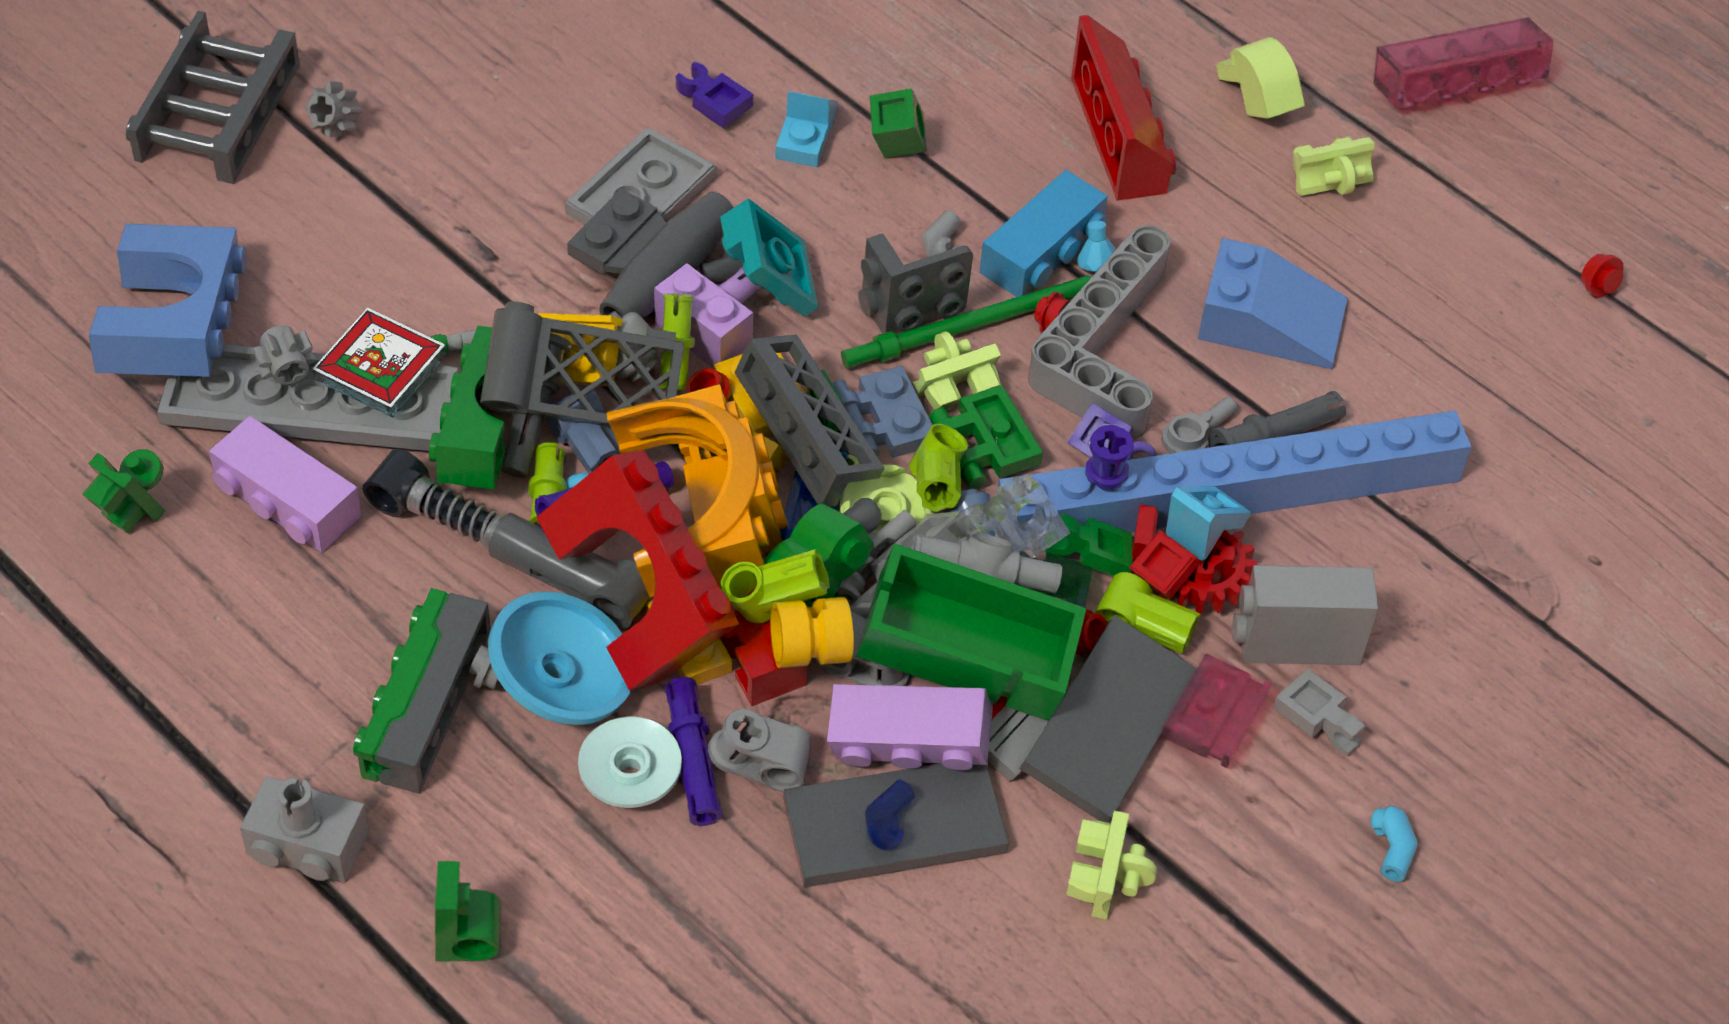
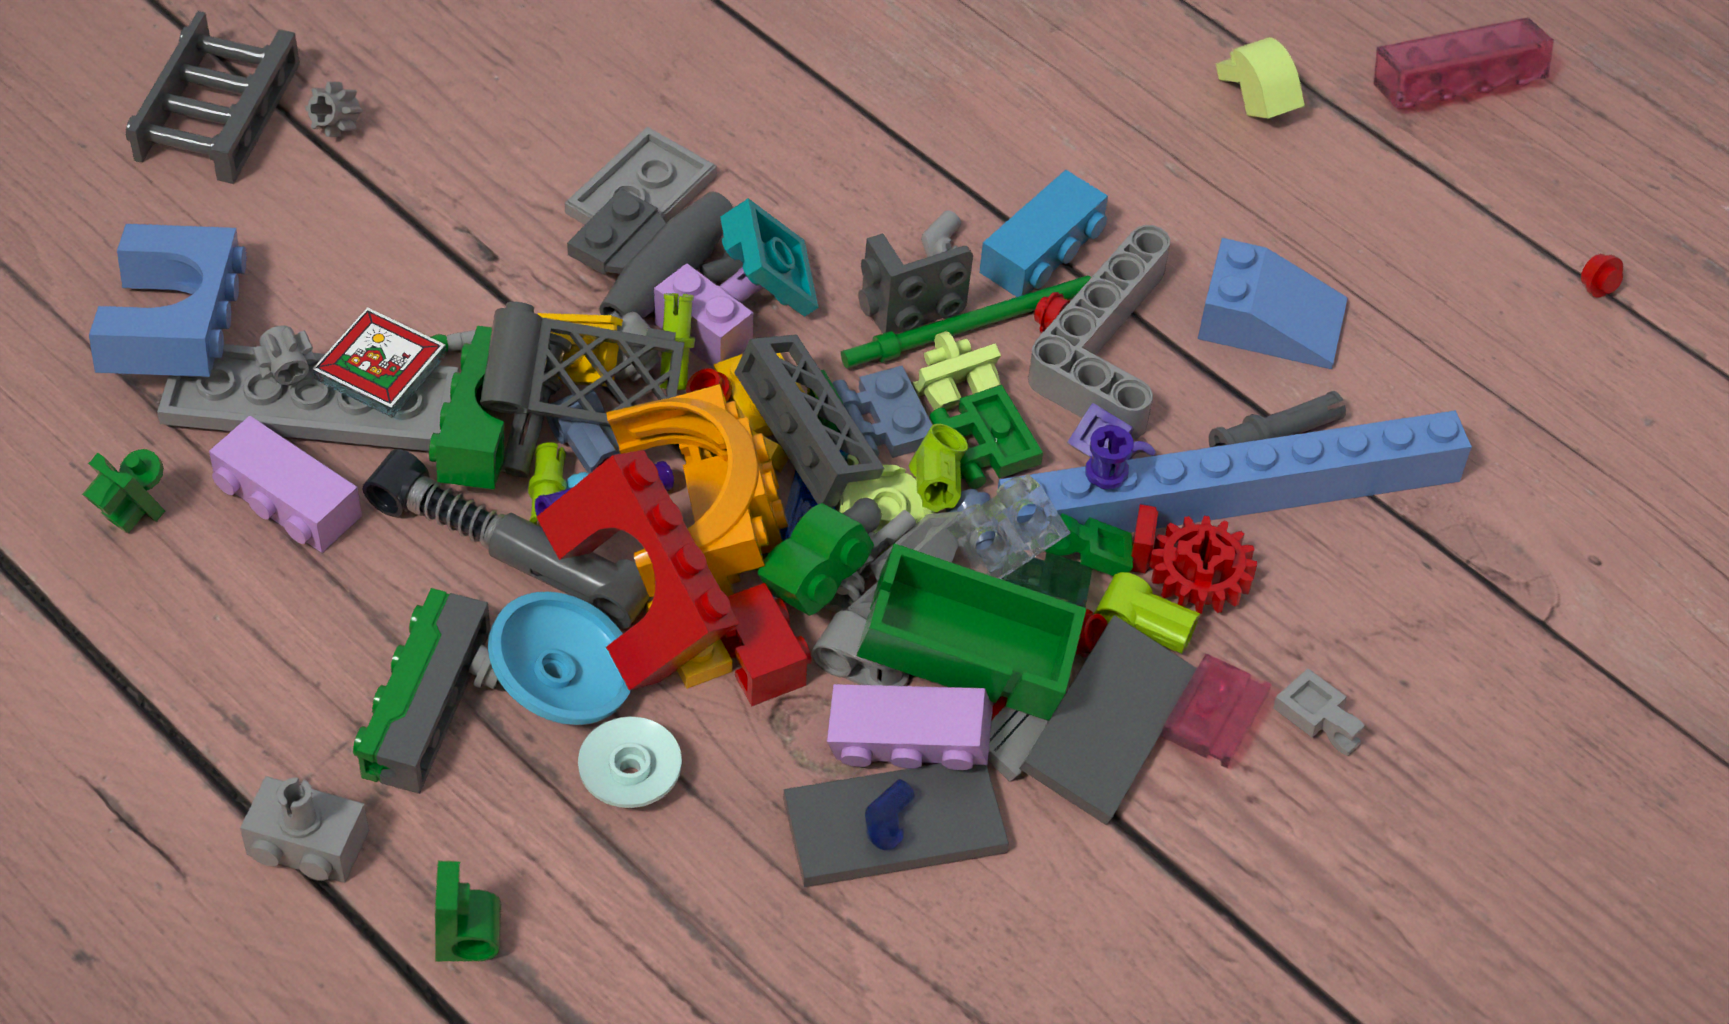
(691, 733): dark purple pin -> none
(716, 98): dark purple plate -> none
(767, 750): light grey piece -> none
(779, 581): lime piece -> none
(805, 128): medium azure slope -> none
(811, 632): yellow wheel -> none
(898, 123): green brick -> none
(993, 557): light grey pin -> none
(1096, 248): medium azure rock -> none
(1097, 883): yellowish green hips -> none
(1120, 114): red slope -> none
(1164, 564): red tile -> none
(1192, 430): light grey plate -> none
(1201, 515): medium azure slope -> none
(1306, 615): light grey brick -> none
(1333, 166): yellowish green hips -> none
(1402, 840): medium azure arm -> none

